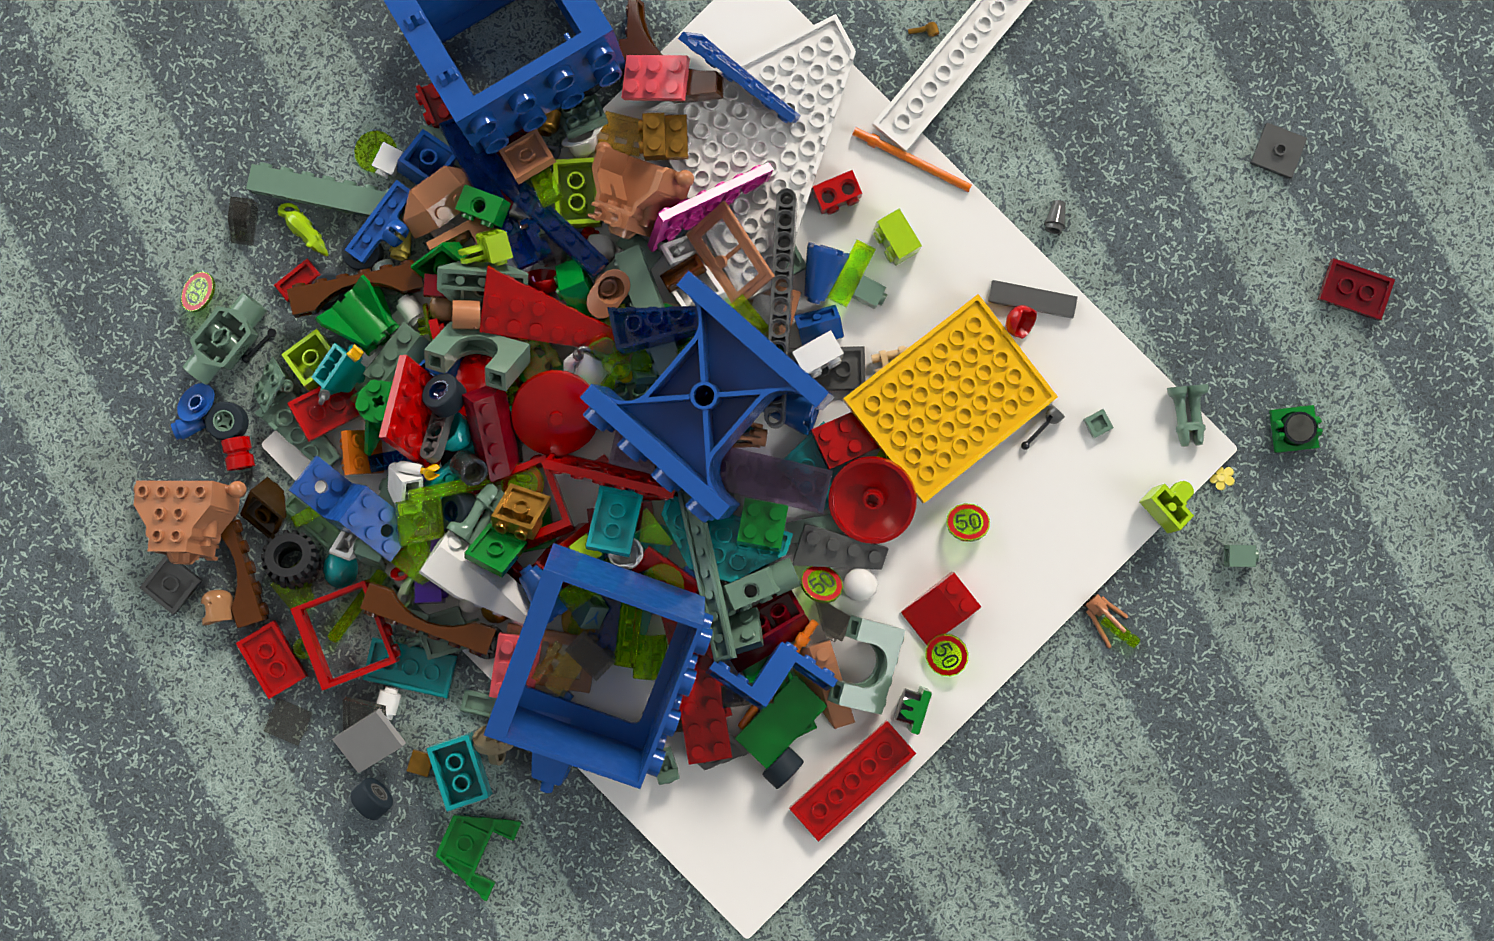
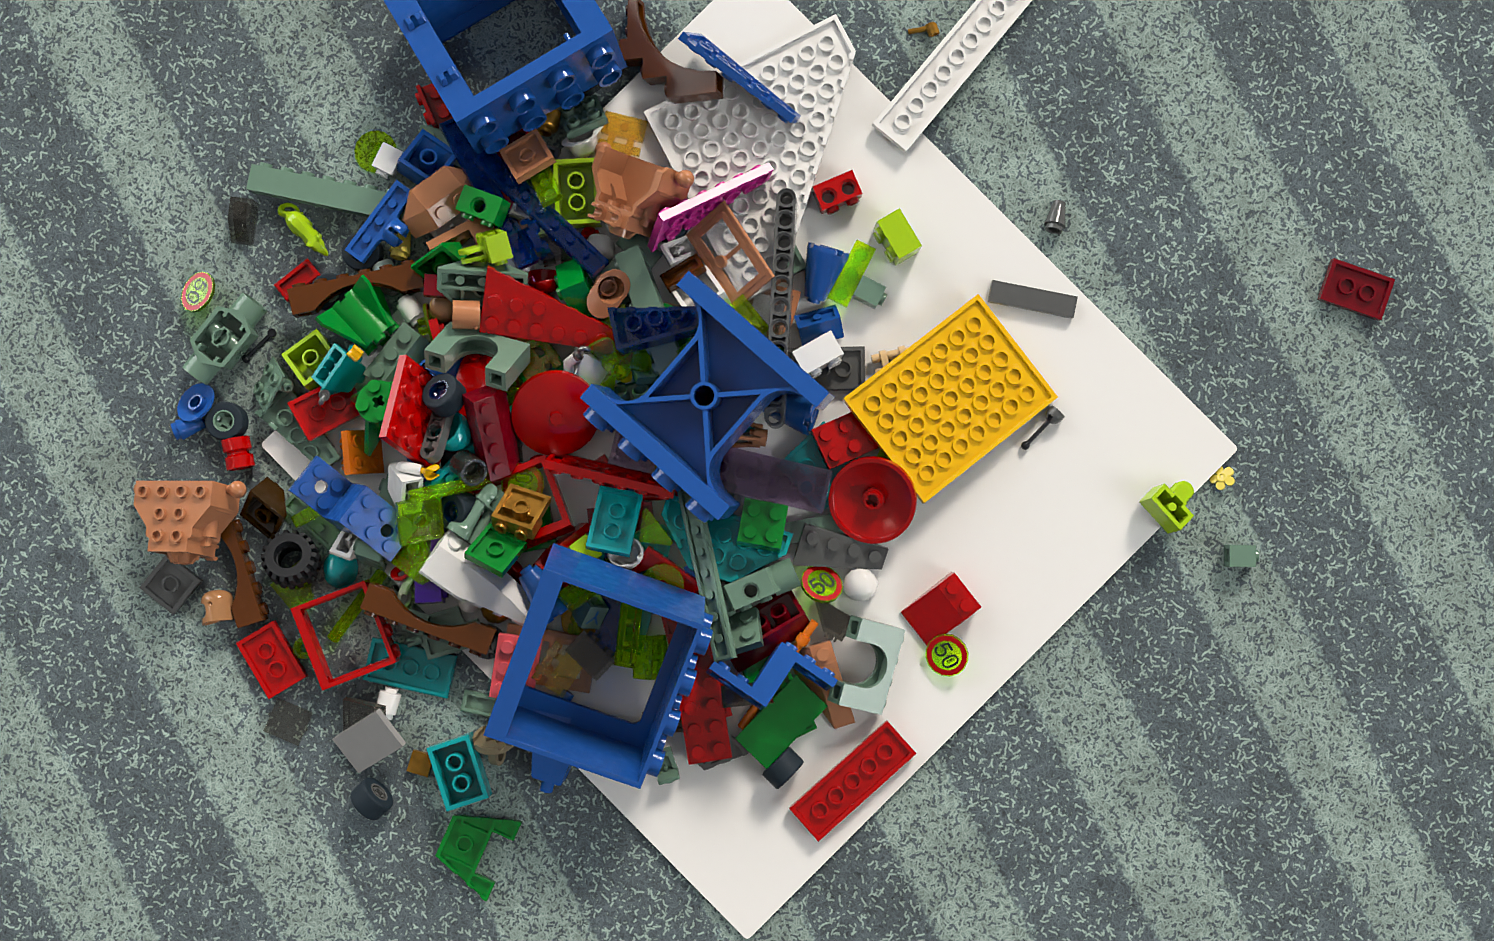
(381, 461): clear blue sticker -> none
(655, 77): coral plate -> none
(663, 137): pearl gold plate -> none
(873, 140): orange bar -> none
(913, 708): green piece -> none
(968, 522): piece -> none
(1020, 321): red hair -> none
(1098, 423): sand green tile -> none
(1099, 606): nougat plant -> none
(1131, 639): clear neon green axle -> none
(1196, 425): sand green piece -> none
(1278, 150): dark grey plate -> none
(1297, 429): piece -> none

